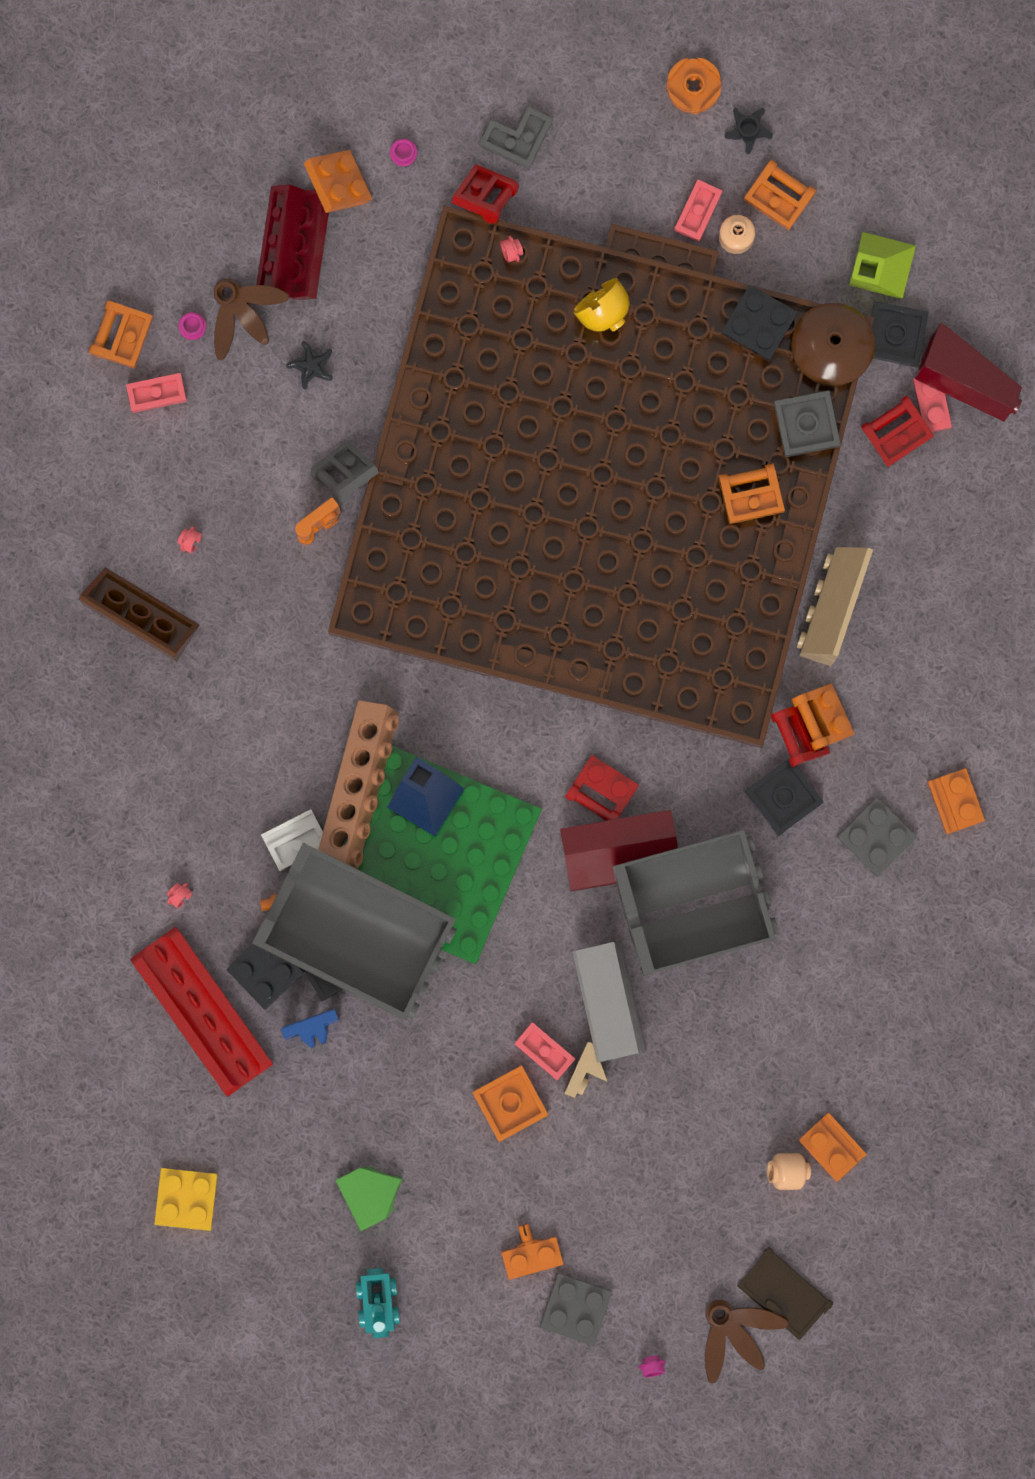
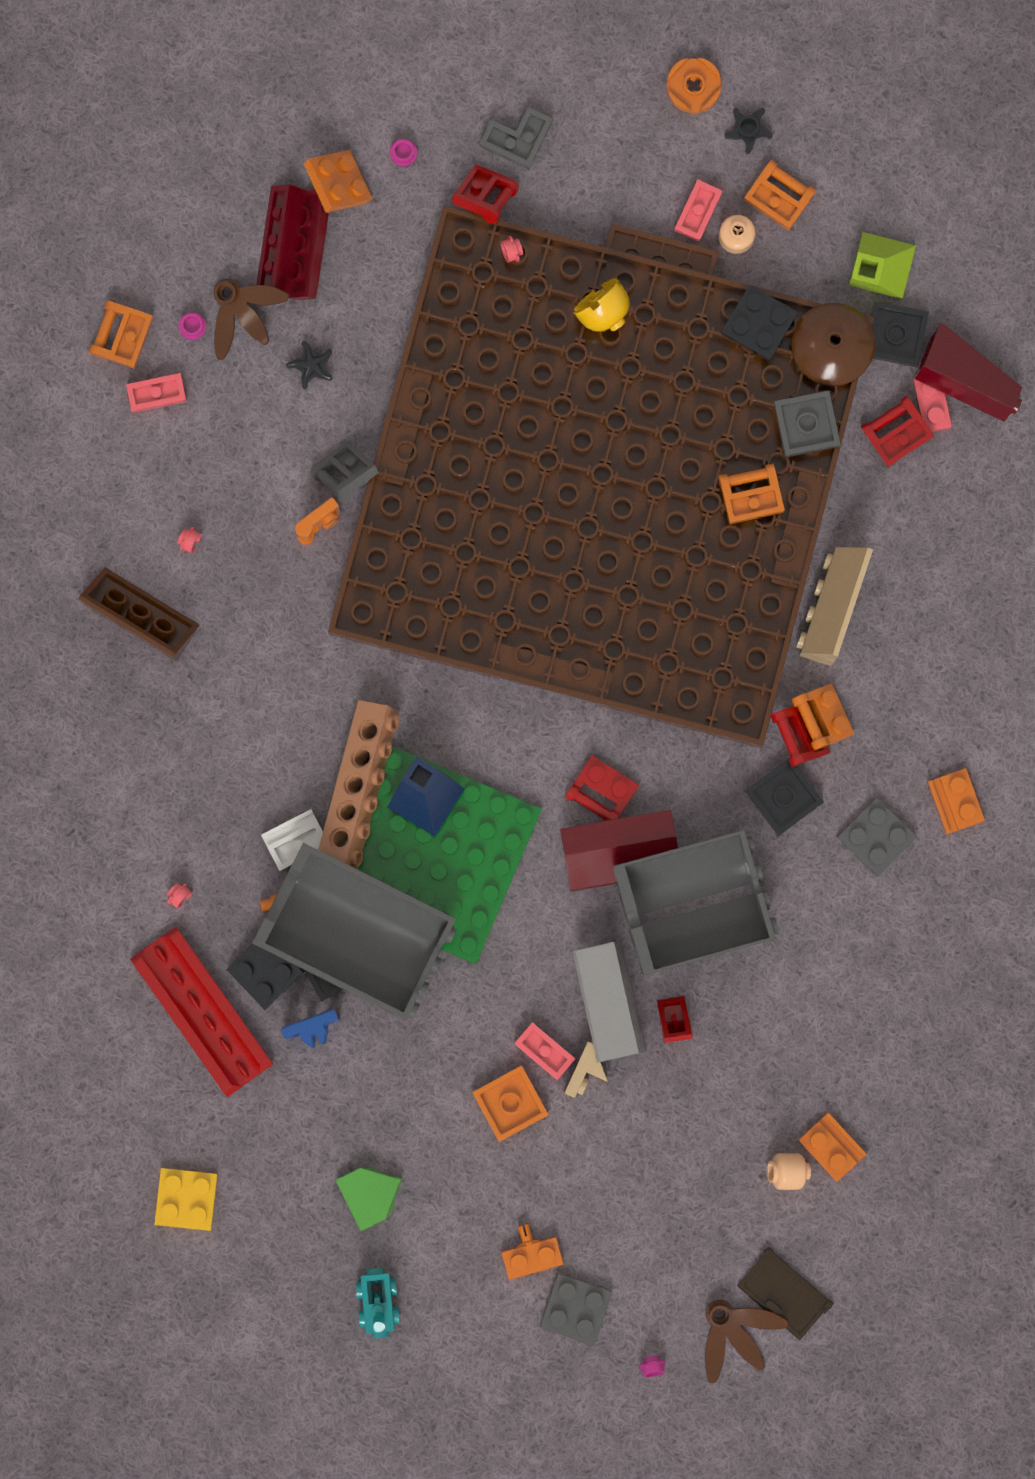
(674, 1019): none -> red slope

